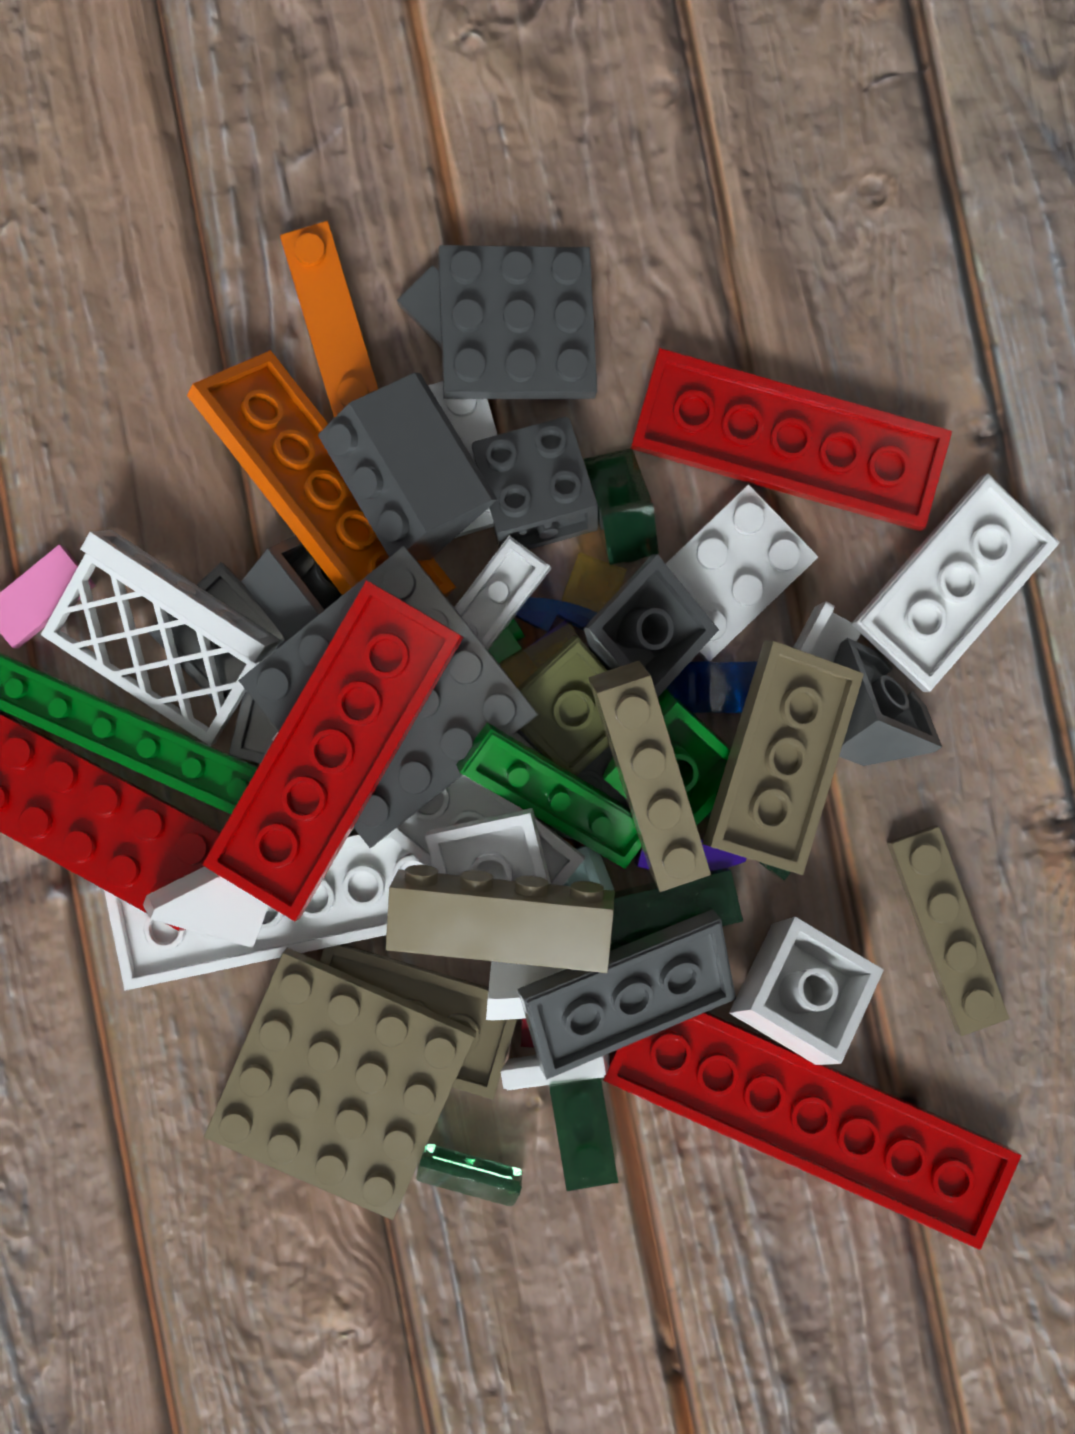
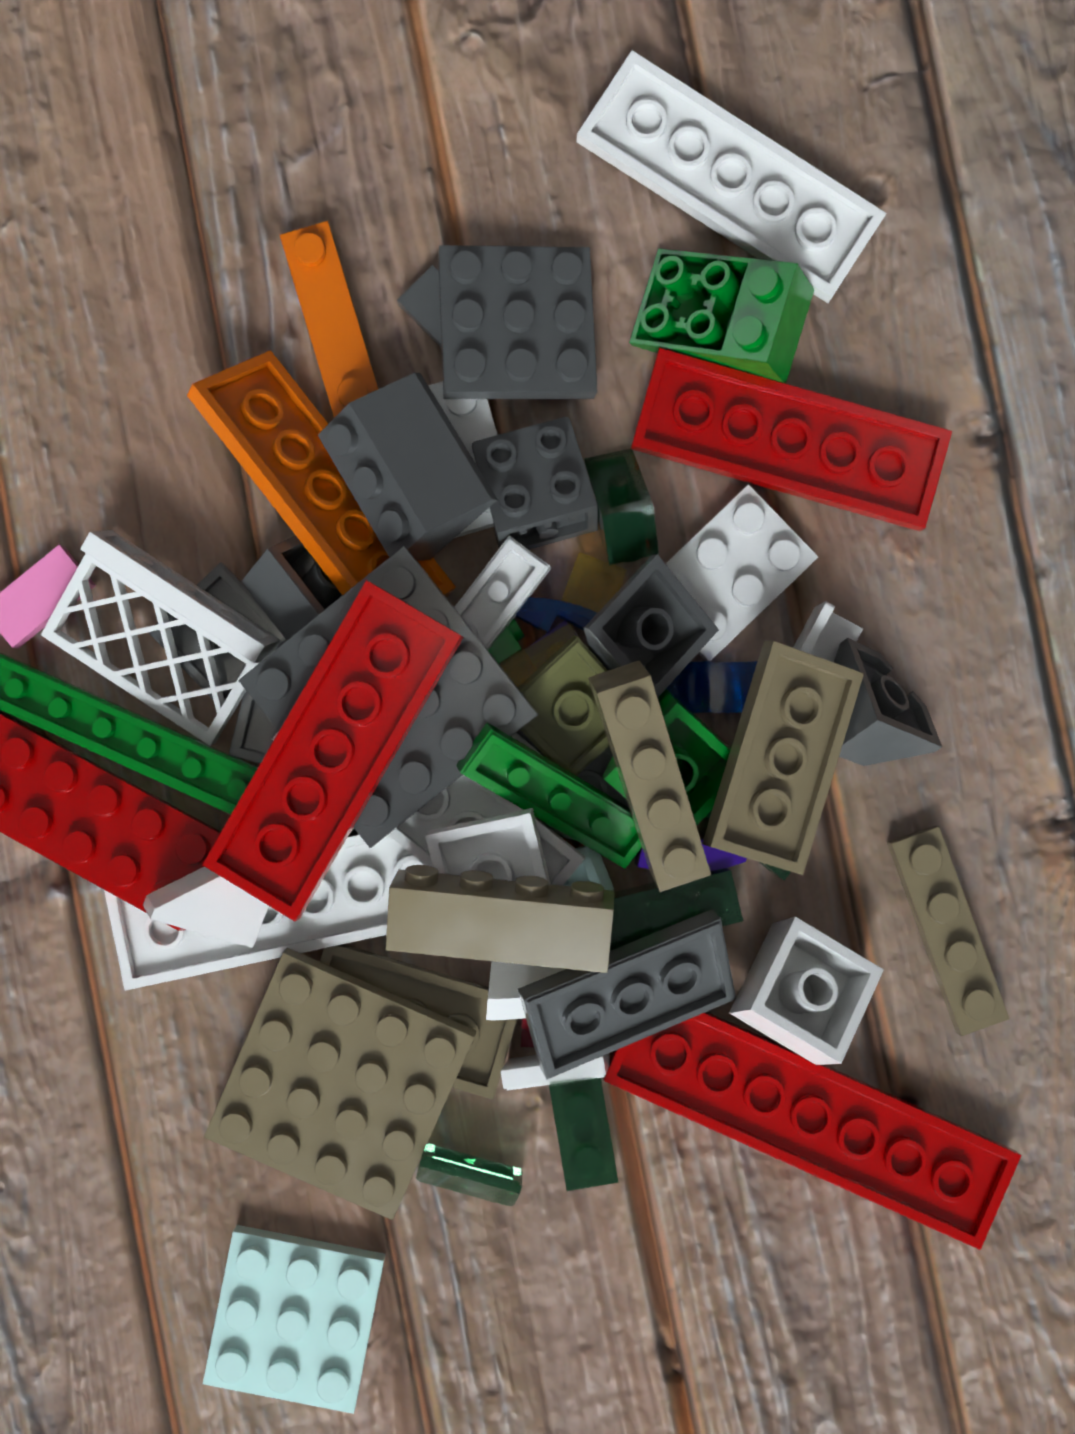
(294, 1319): none -> light aqua plate
(725, 310): none -> green slope
(728, 174): none -> white plate
(955, 583): white tile -> none

